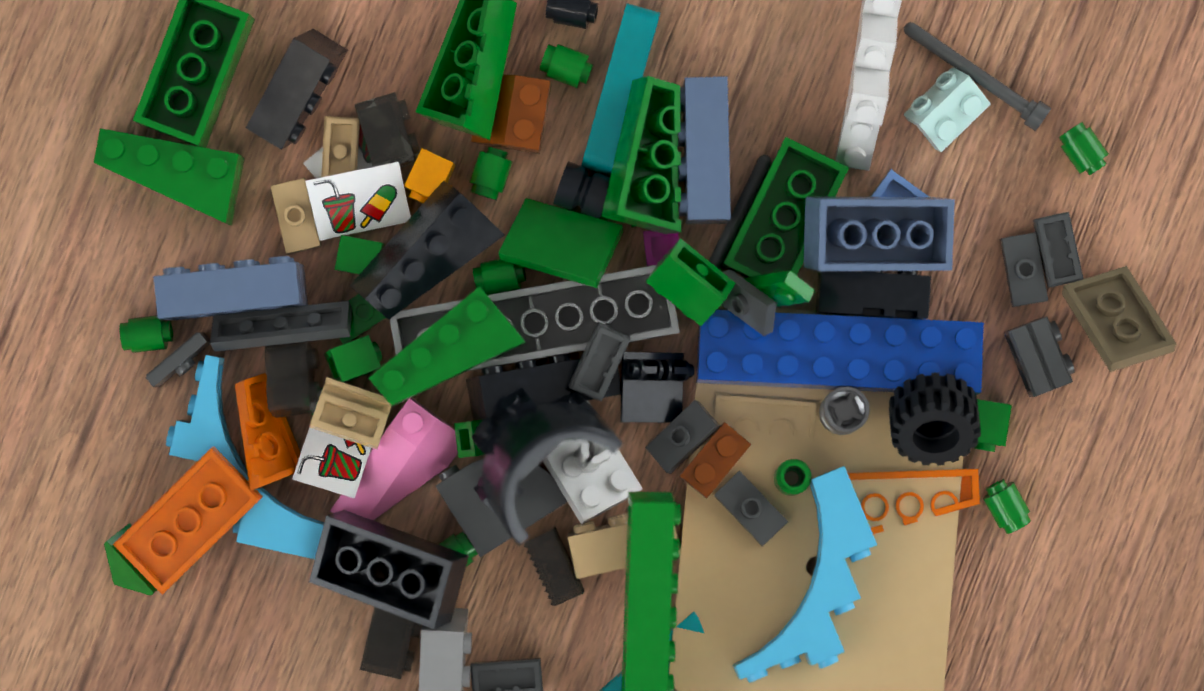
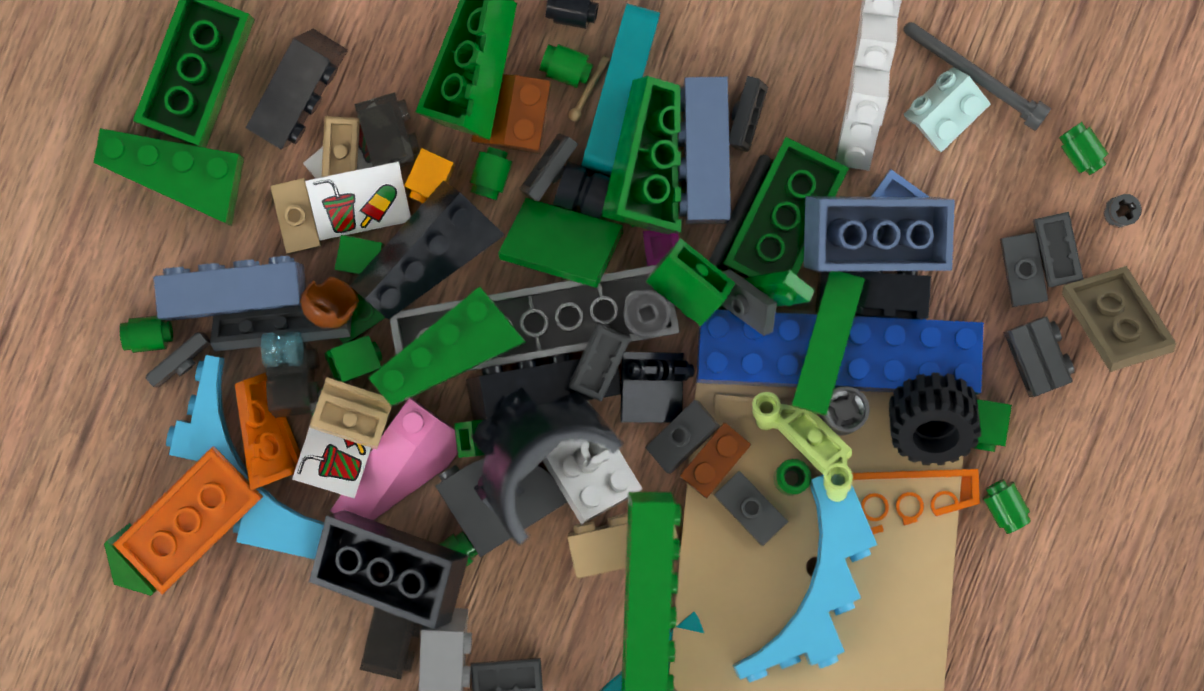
(282, 349): none -> clear light blue wheel
(329, 303): none -> dark orange hair
(498, 276): green brick -> none
(549, 167): none -> dark grey plate
(554, 566): clear smoke brick -> none
(575, 113): none -> tan hinge
(646, 314): none -> flat silver wheel
(747, 113): none -> dark grey plate
(811, 438): none -> yellowish green plate
(828, 342): none -> green tile
(1130, 216): none -> dark grey bush

